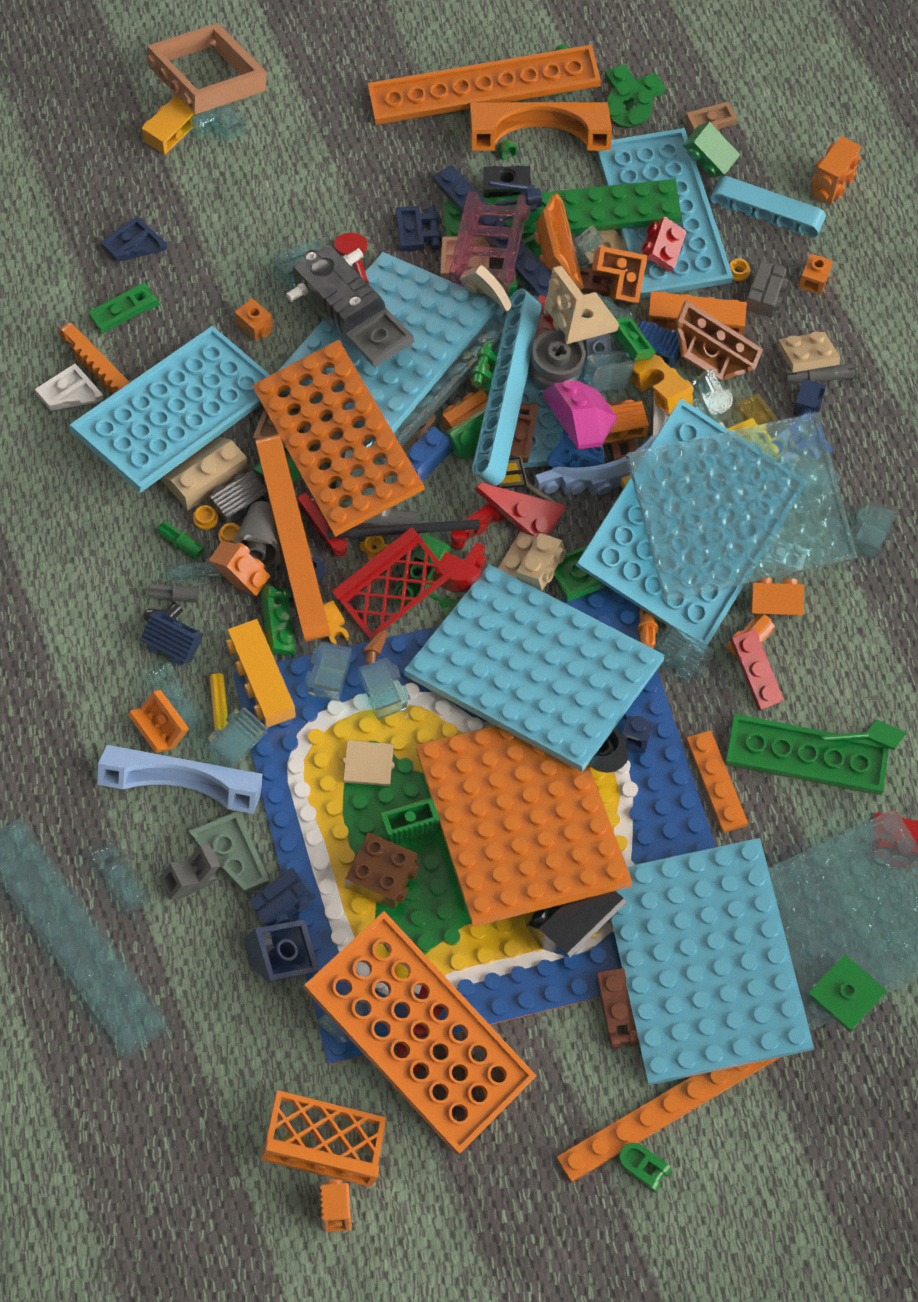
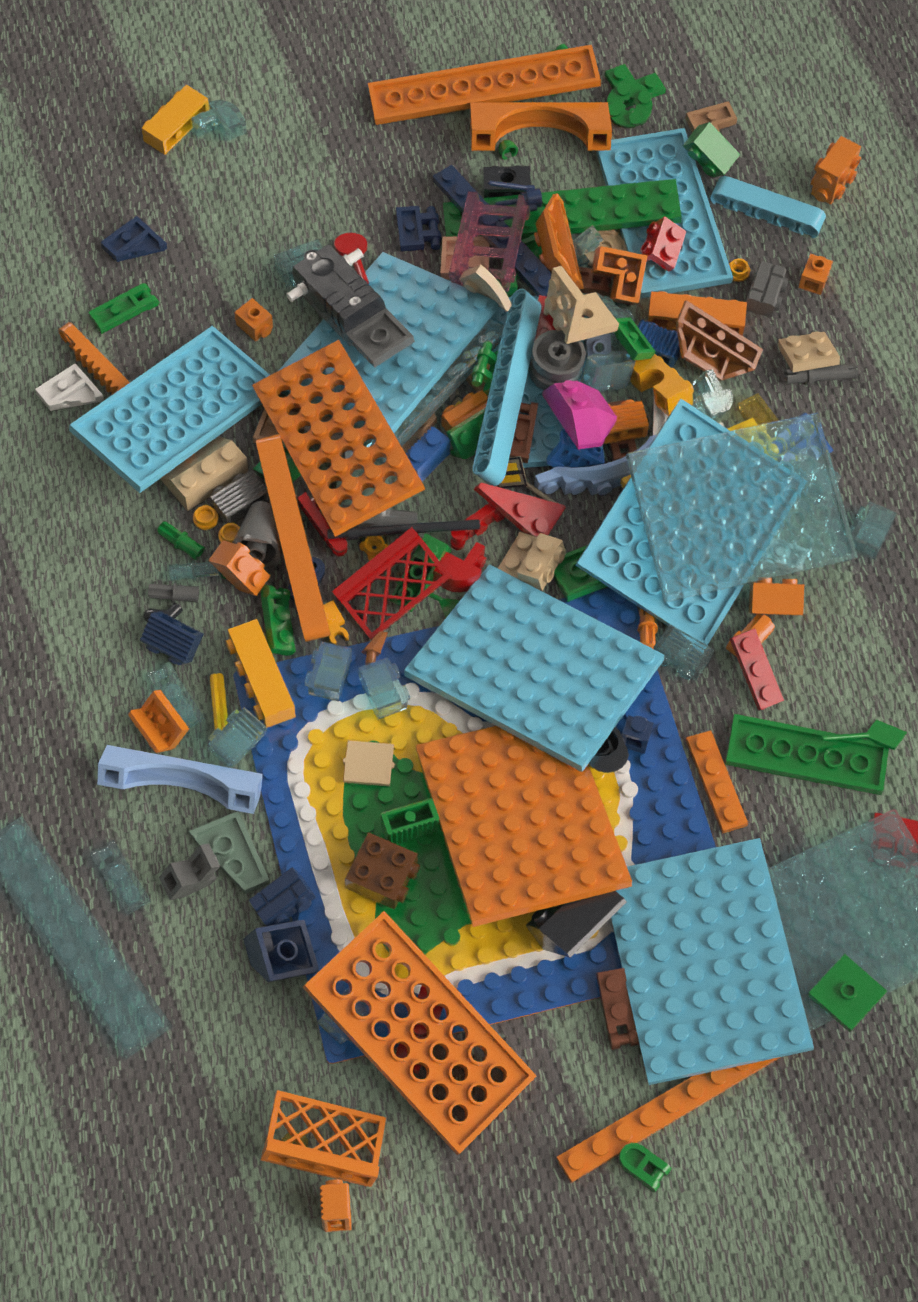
(251, 78): nougat window -> none
(809, 397): dark blue brick -> none

